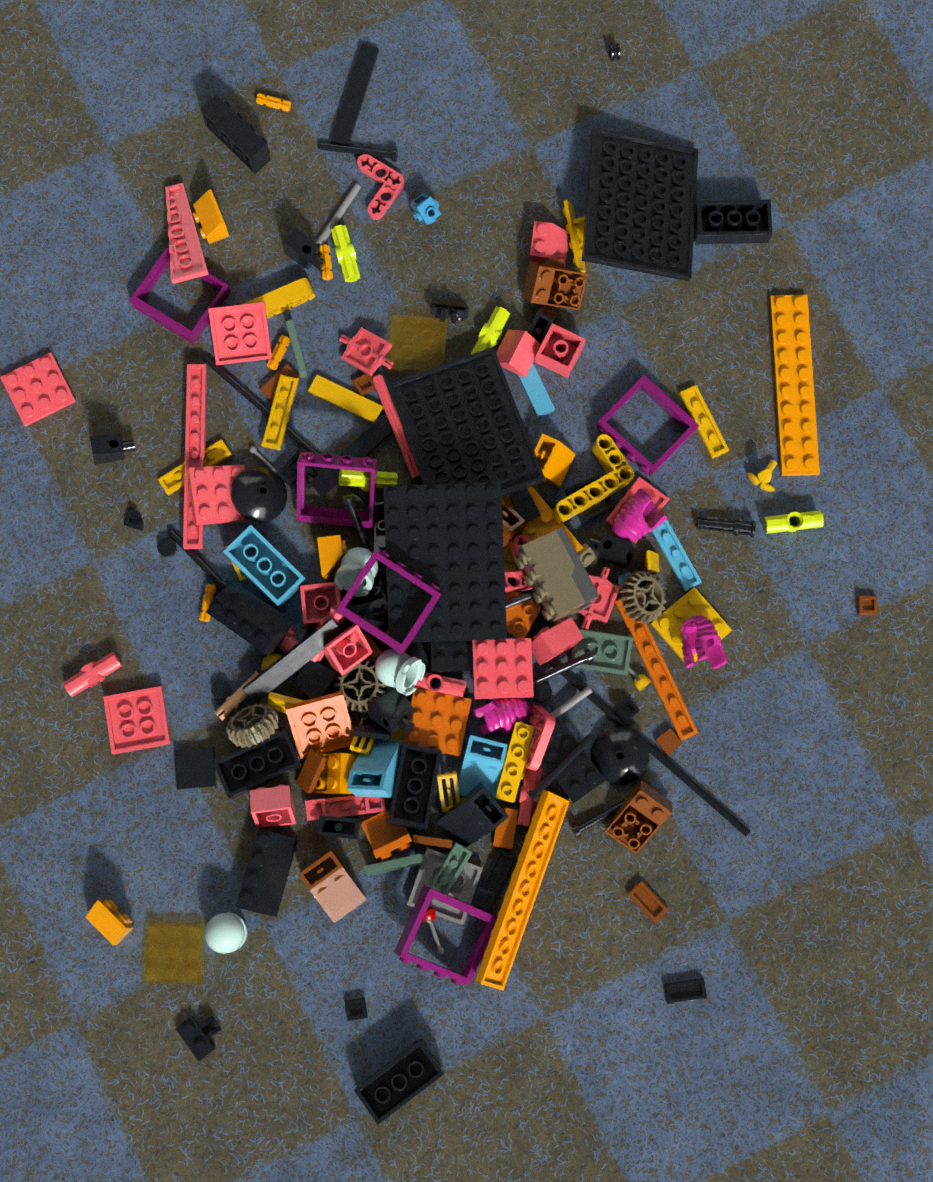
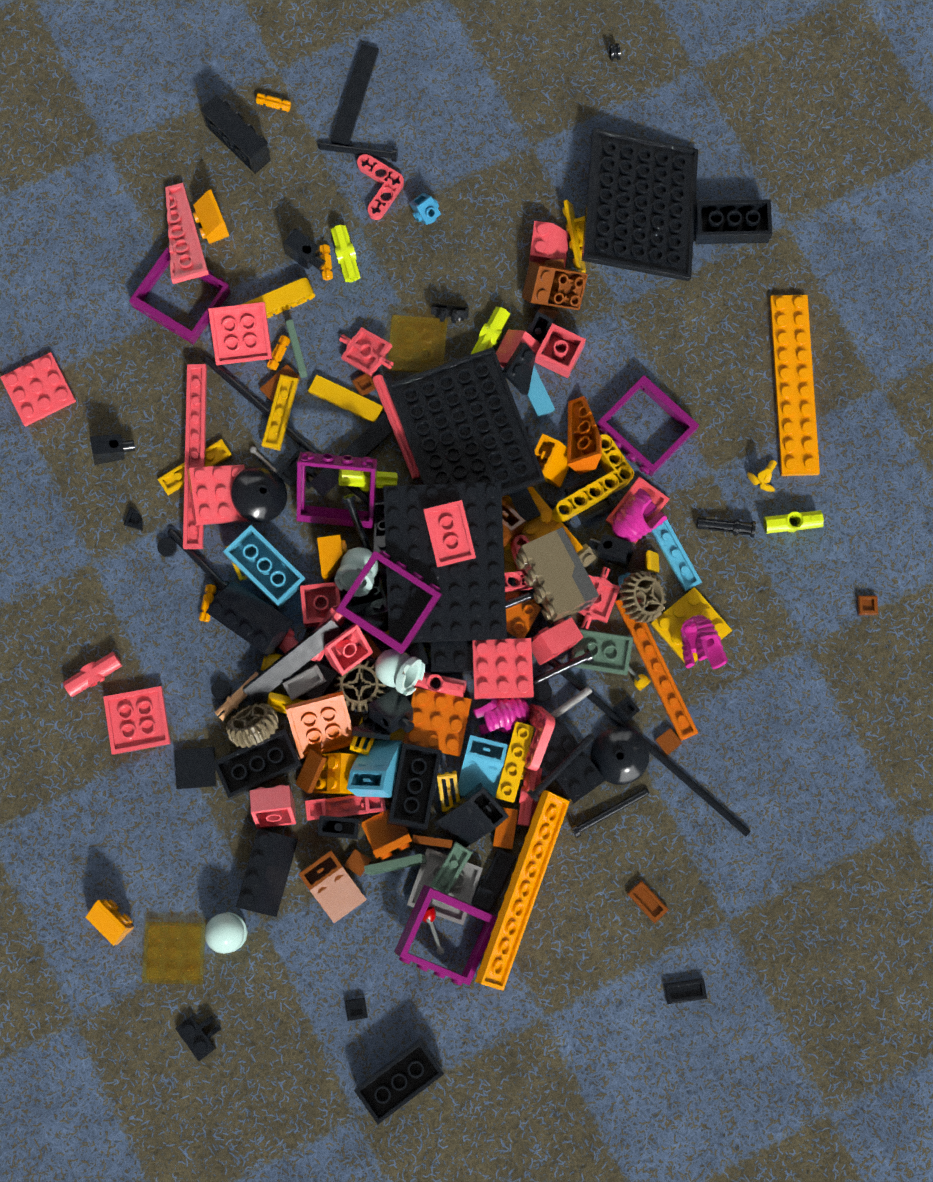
(304, 682): none -> light grey tile
(339, 213): light grey bar -> none
(357, 862): none -> dark orange tile
(449, 533): none -> coral plate
(520, 368): none -> black wing
(584, 439): none -> orange wedge
(639, 817): dark orange slope -> none
(707, 427): yellow tile -> none

